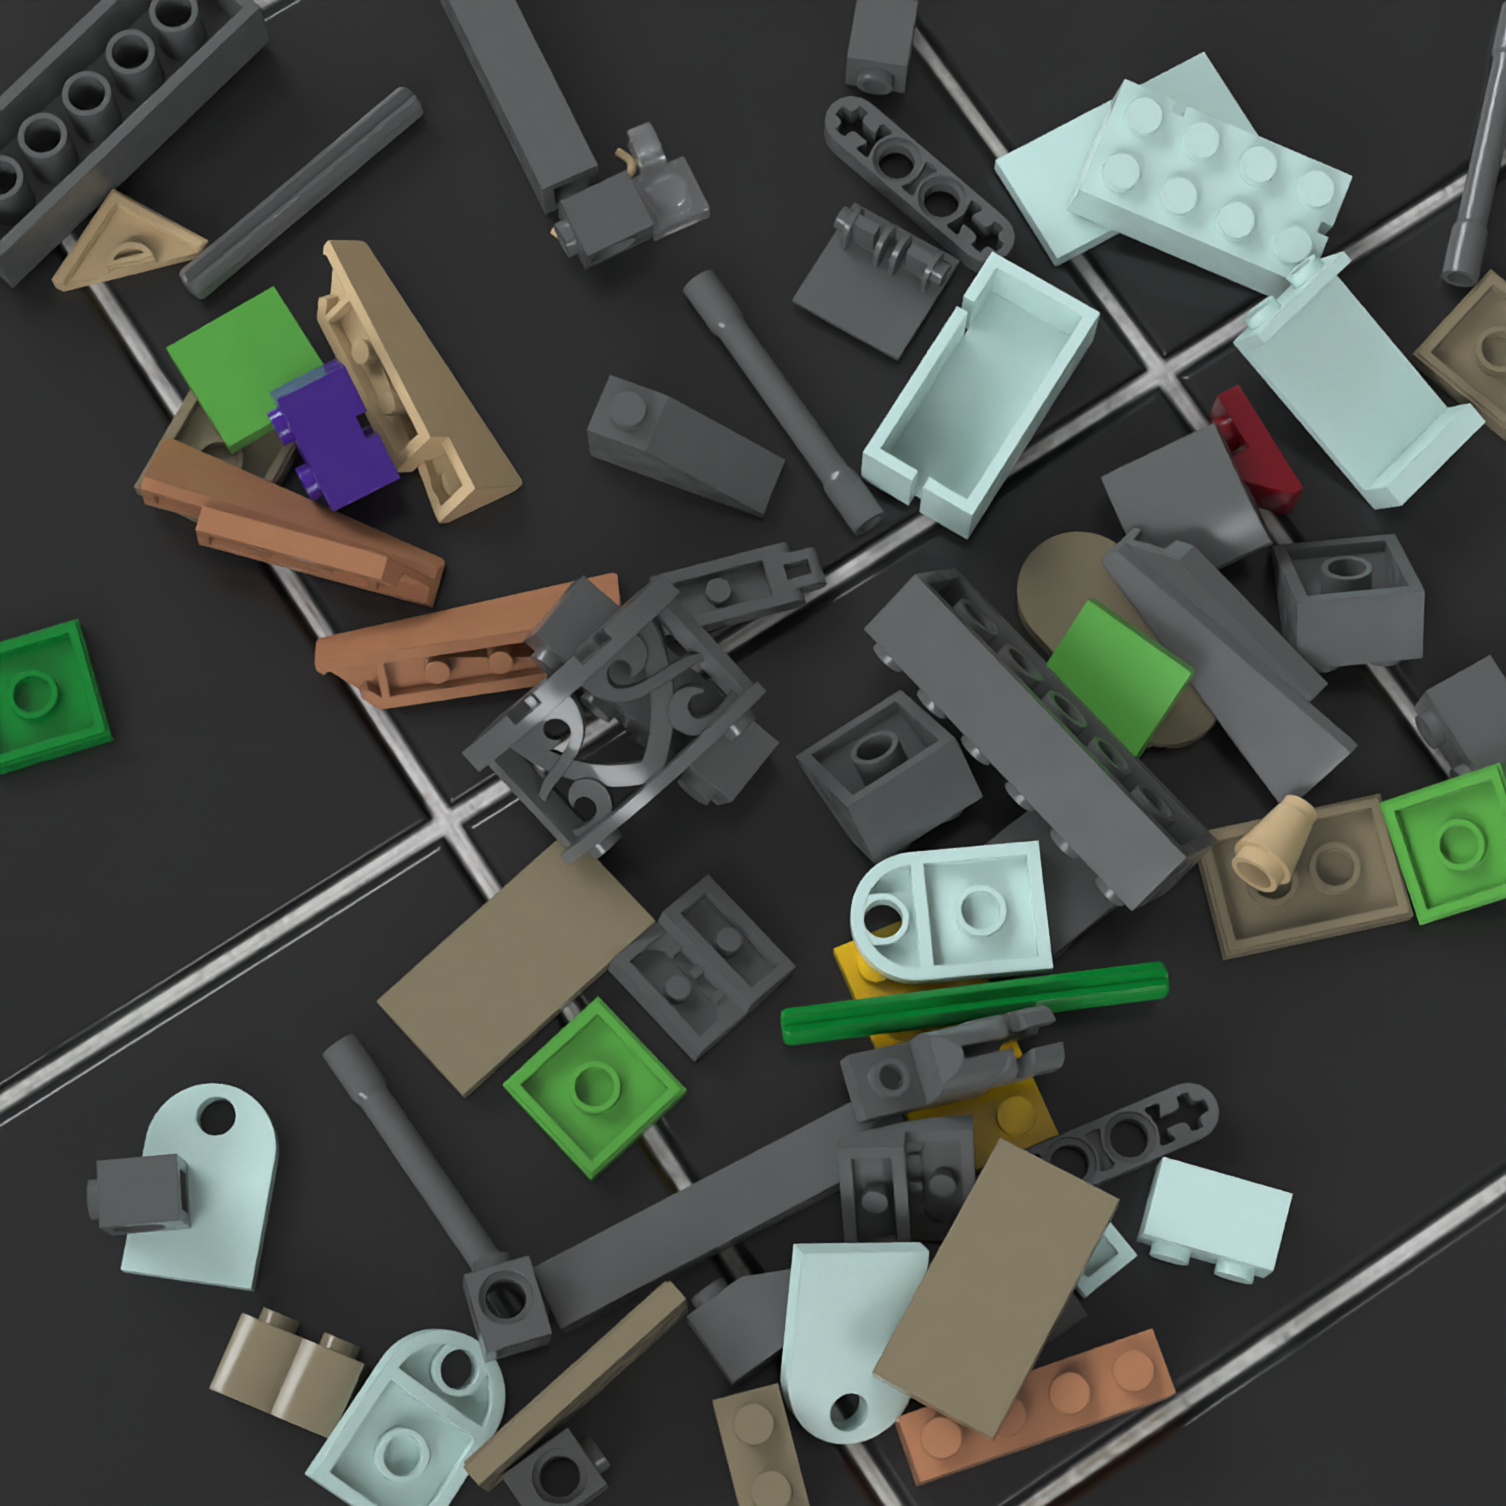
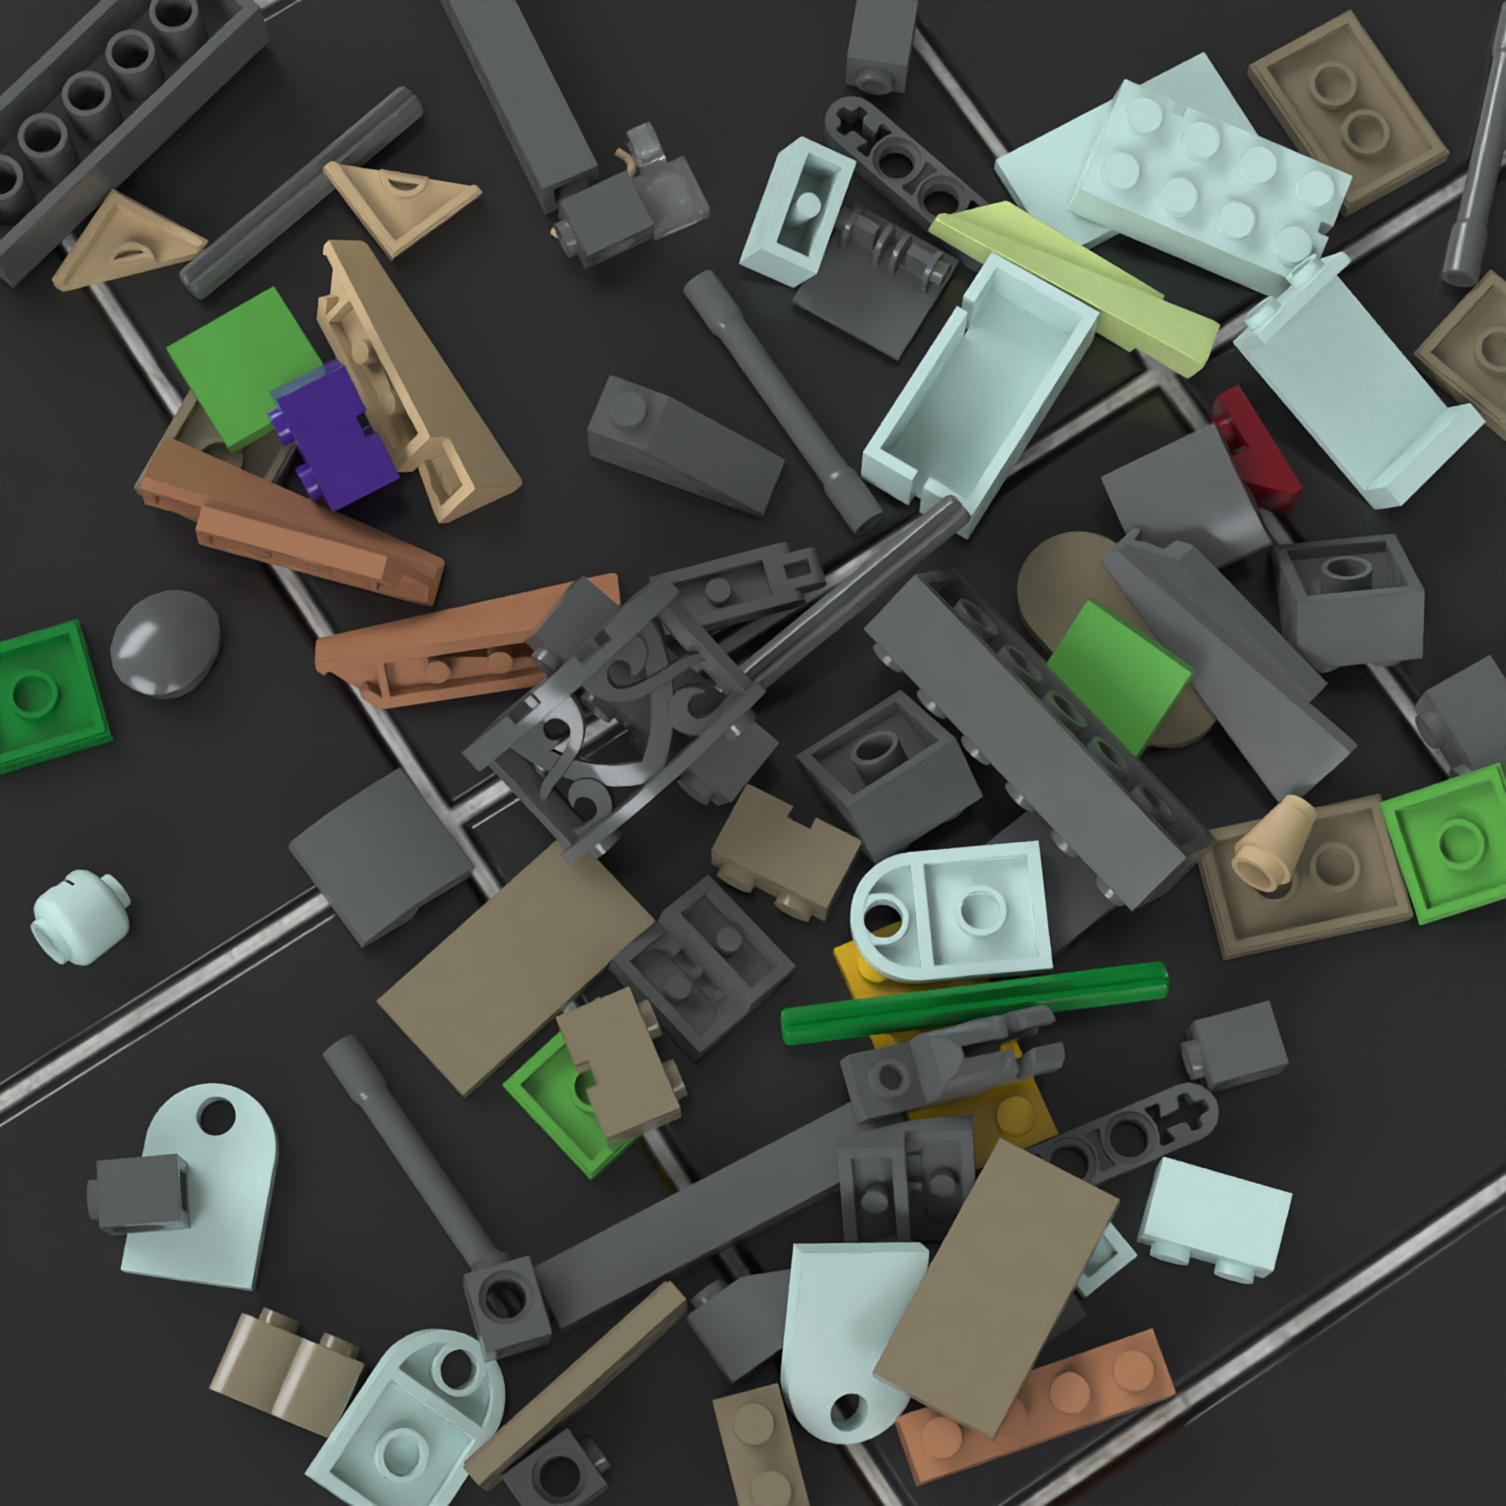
(81, 917): none -> light aqua head
(166, 644): none -> dark grey hat
(381, 857): none -> dark grey slope
(397, 205): none -> tan tile
(616, 1045): none -> dark tan brick
(783, 857): none -> dark tan brick
(797, 212): none -> light aqua brick
(856, 592): none -> dark grey axle
(1128, 308): none -> yellowish green wedge
(1234, 1047): none -> dark grey brick
(1348, 110): none -> dark tan tile

